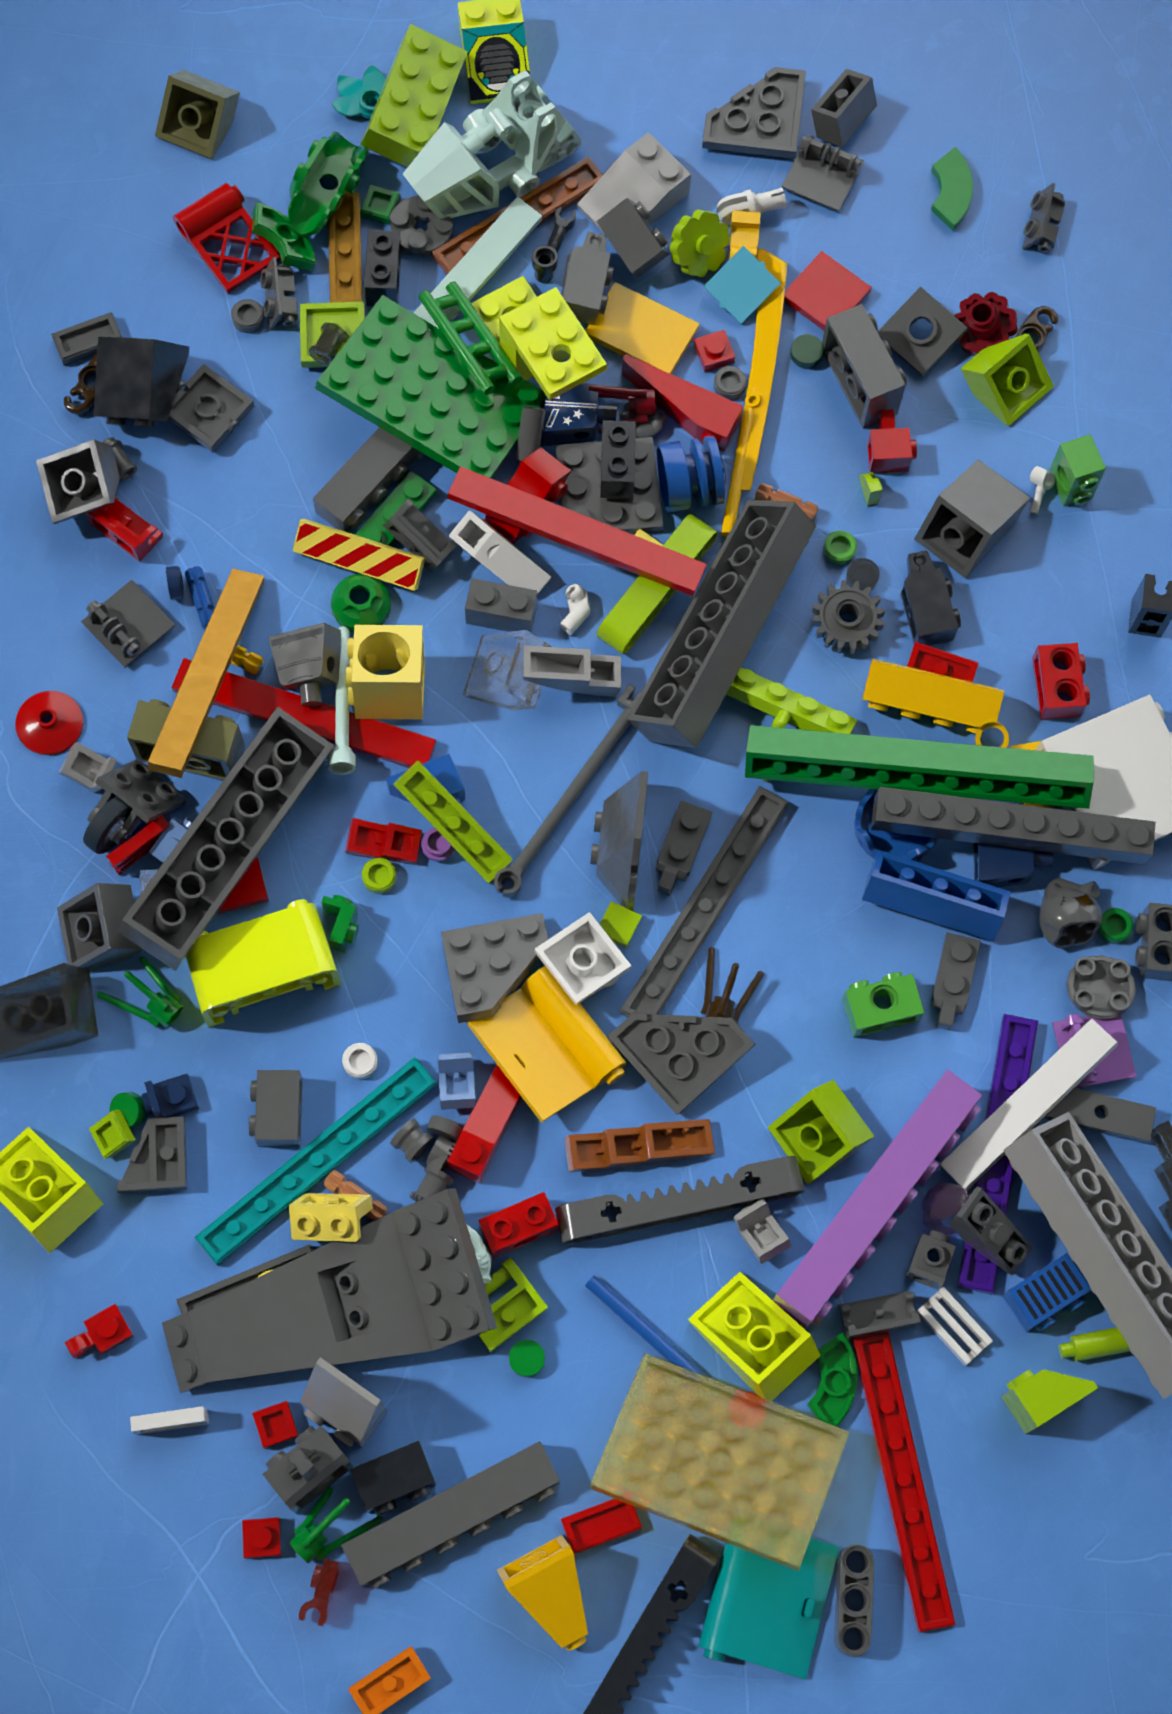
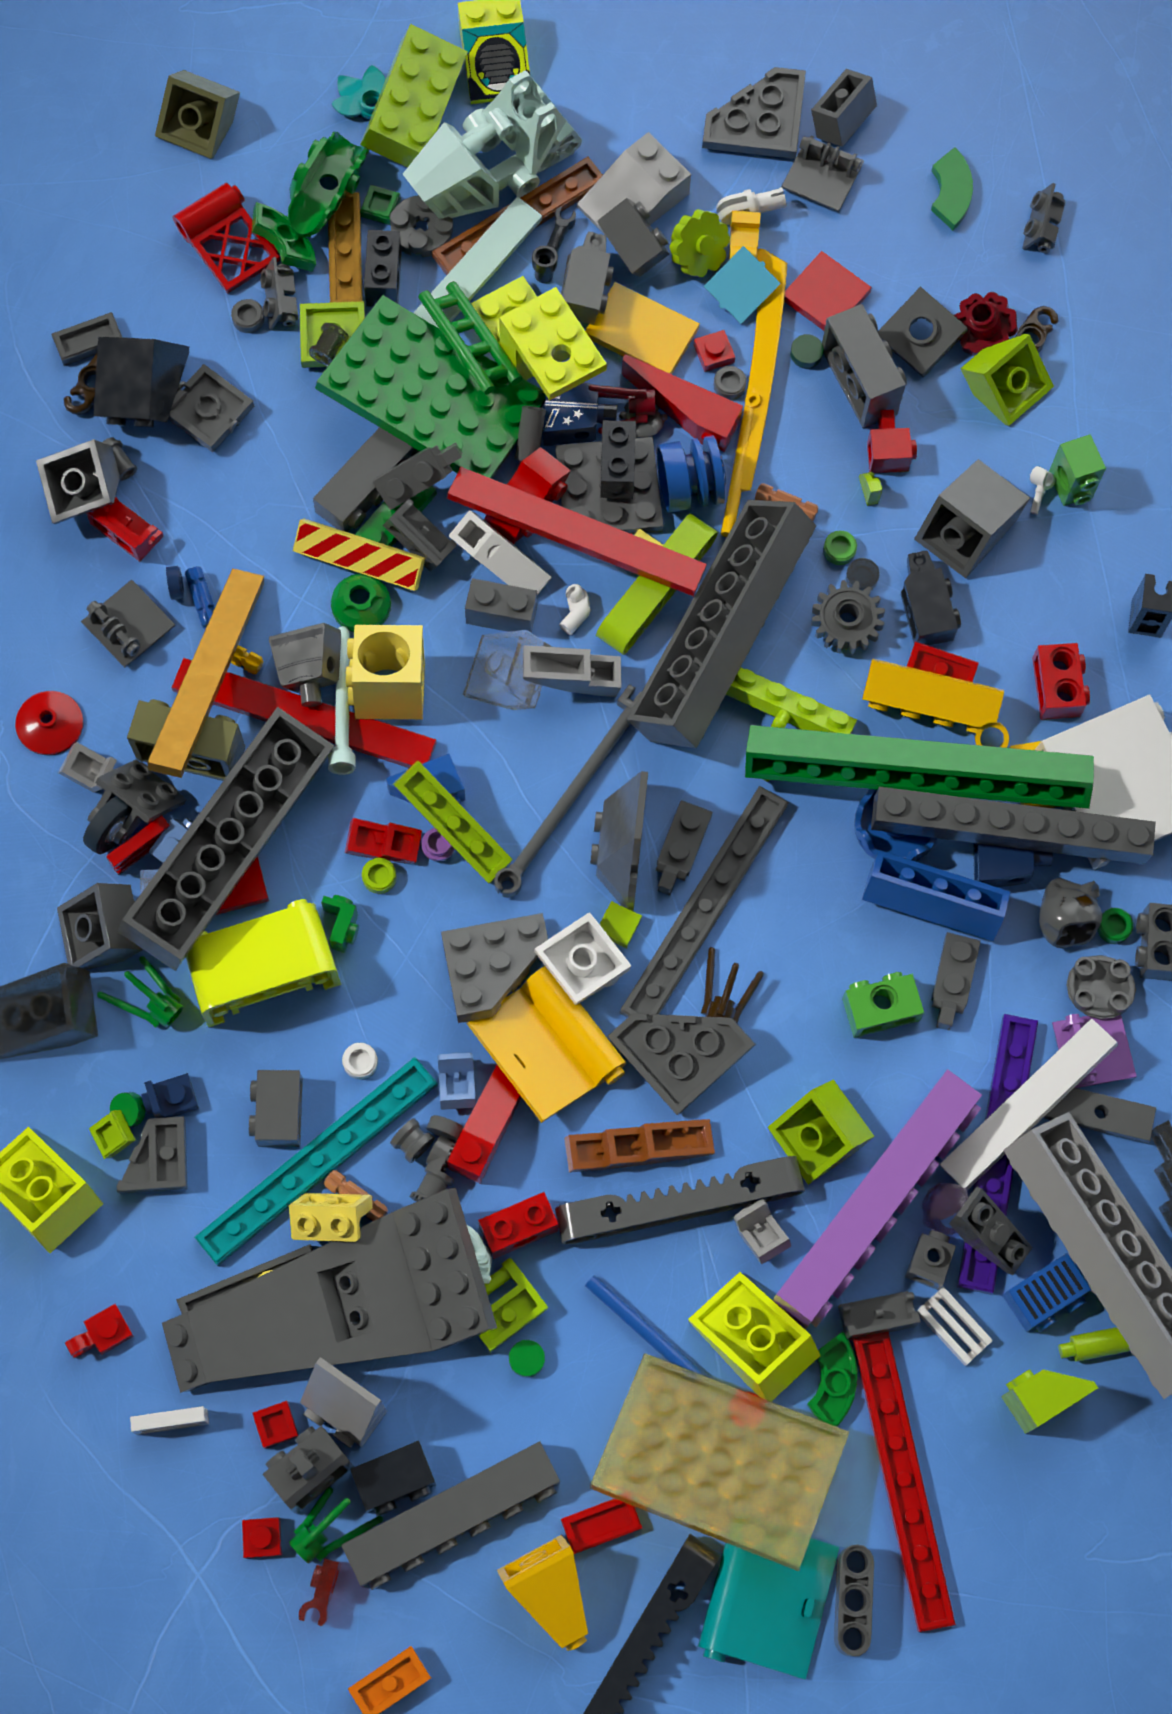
(416, 474): none -> dark grey hinge

